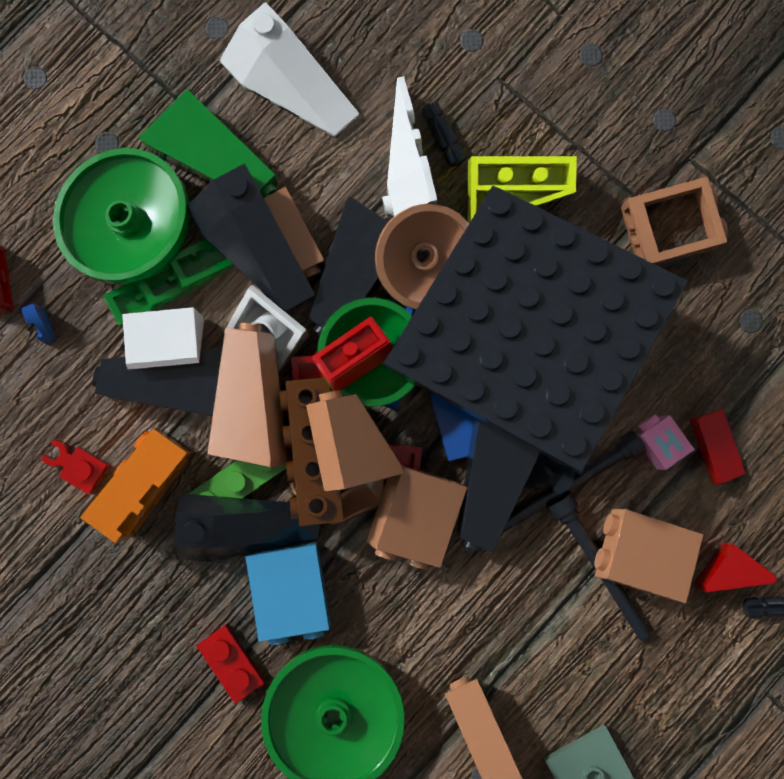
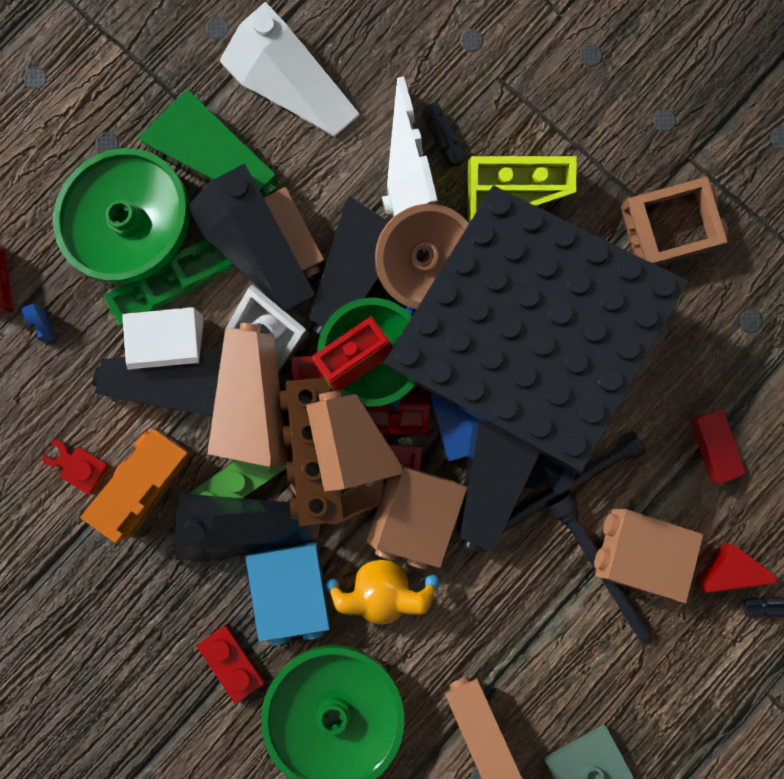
(382, 593): none -> light orange piece
(410, 417): none -> red slope
(663, 441): bright pink brick -> none

